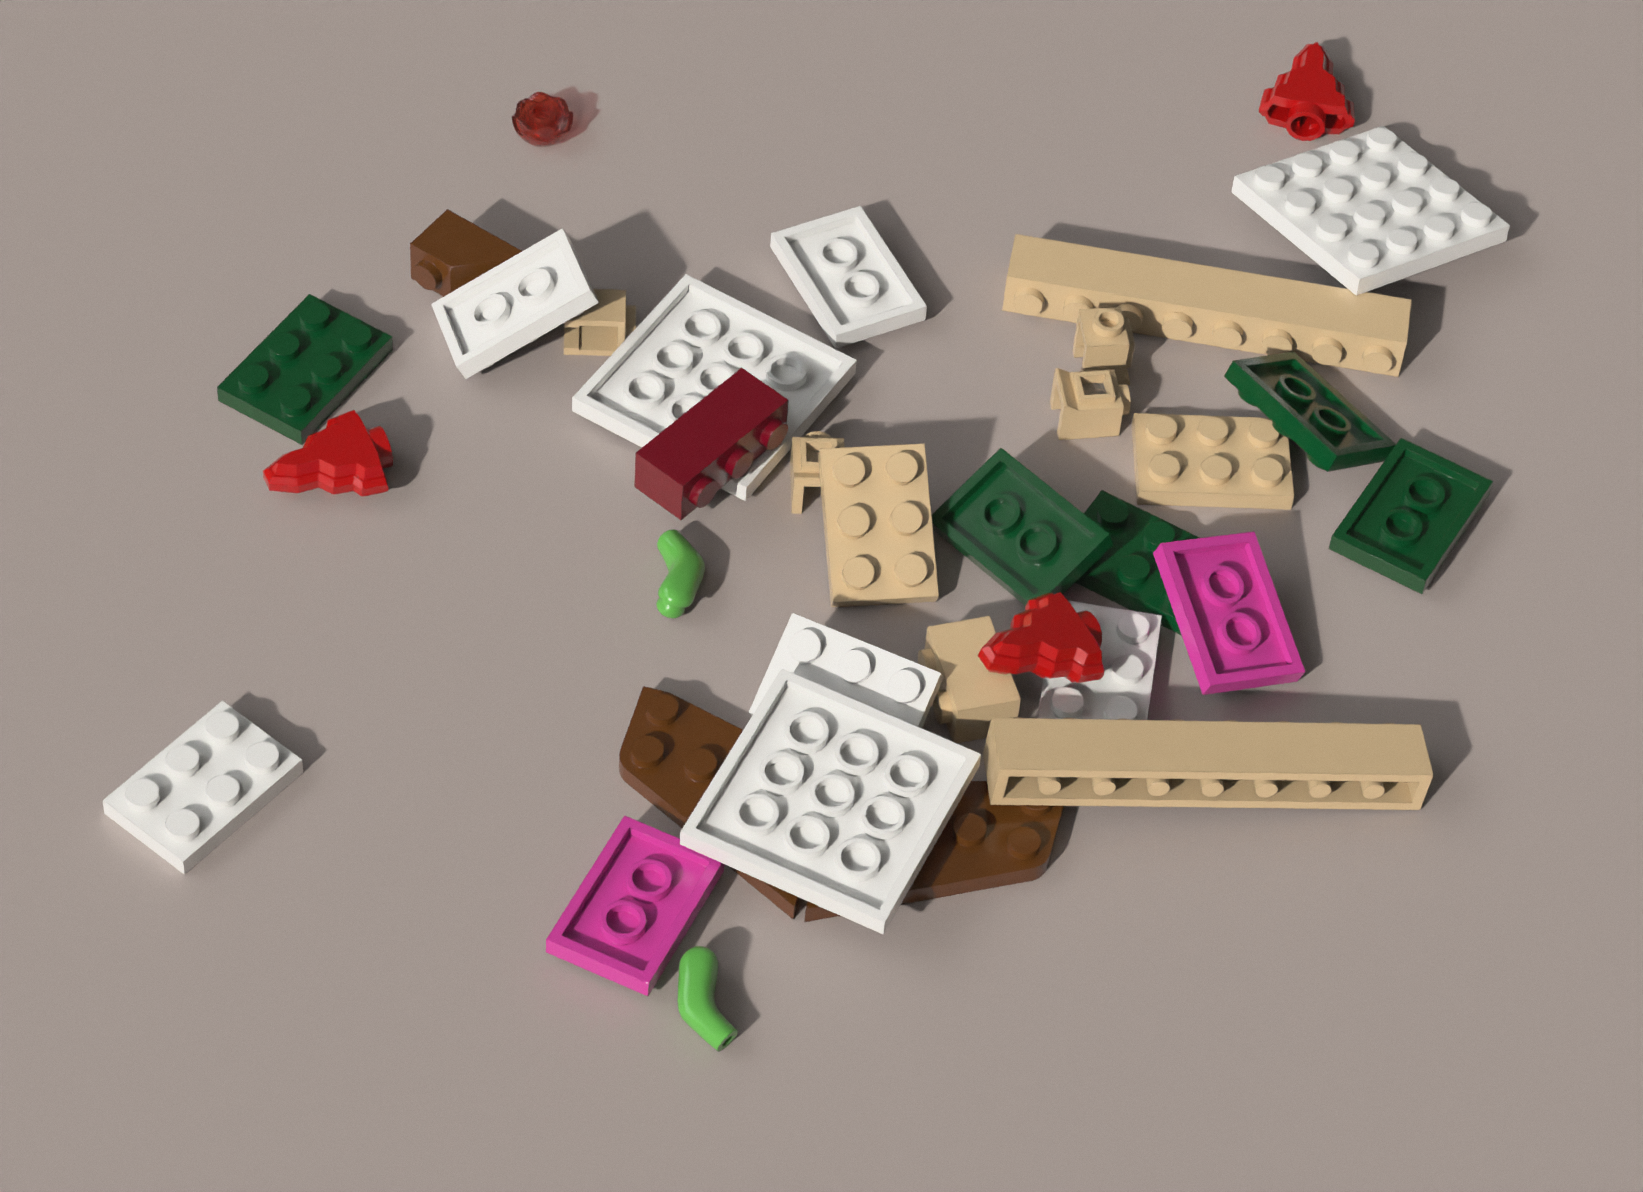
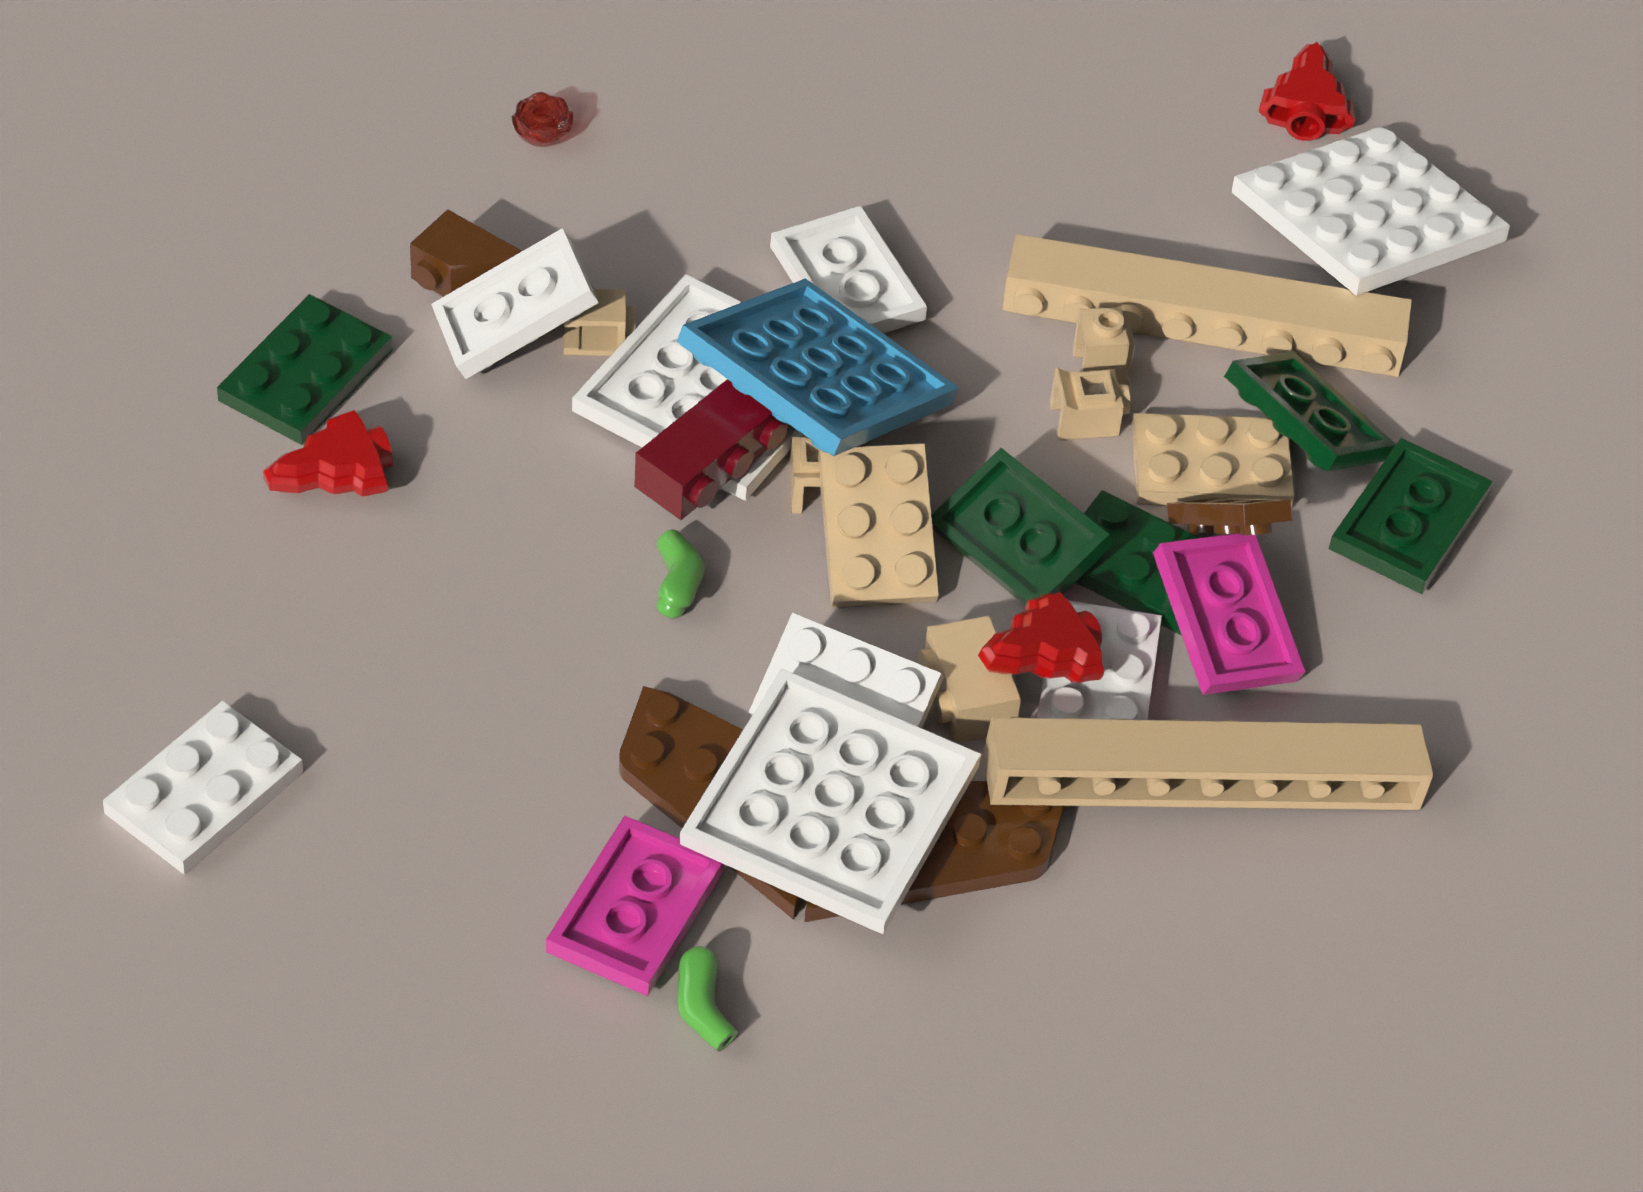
(817, 366): none -> dark azure plate
(1230, 515): none -> reddish brown plate

